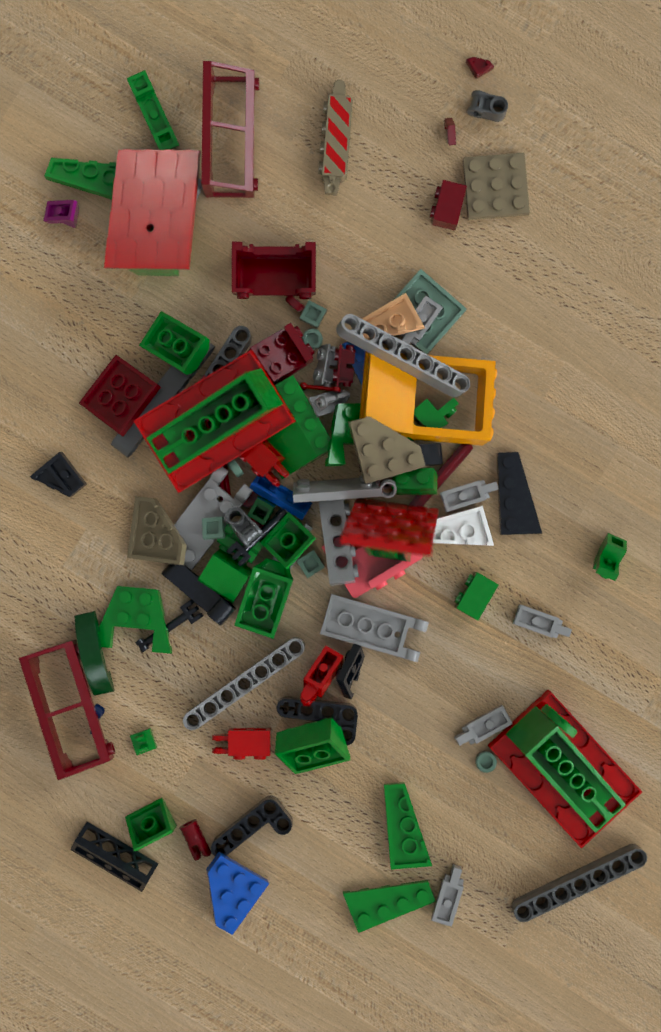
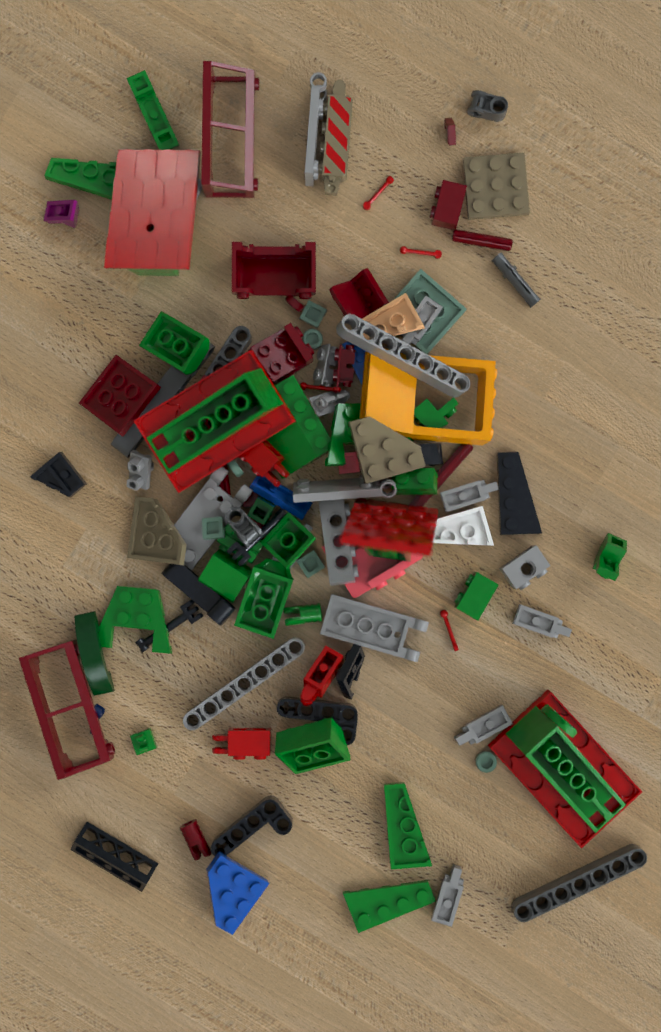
(139, 470): none -> light grey hips
(150, 824): green slope -> none
(308, 614): none -> green hinge
(315, 115): none -> light grey hinge
(351, 465): none -> coral tile
(359, 295): none -> dark red bracket
(367, 205): none -> red hinge
(437, 254): none -> red hinge
(443, 613): none -> red hinge
(479, 66): dark red tile -> none
(482, 240): none -> dark red axle
(515, 279): none -> dark grey pin
(537, 563): none -> light grey brick

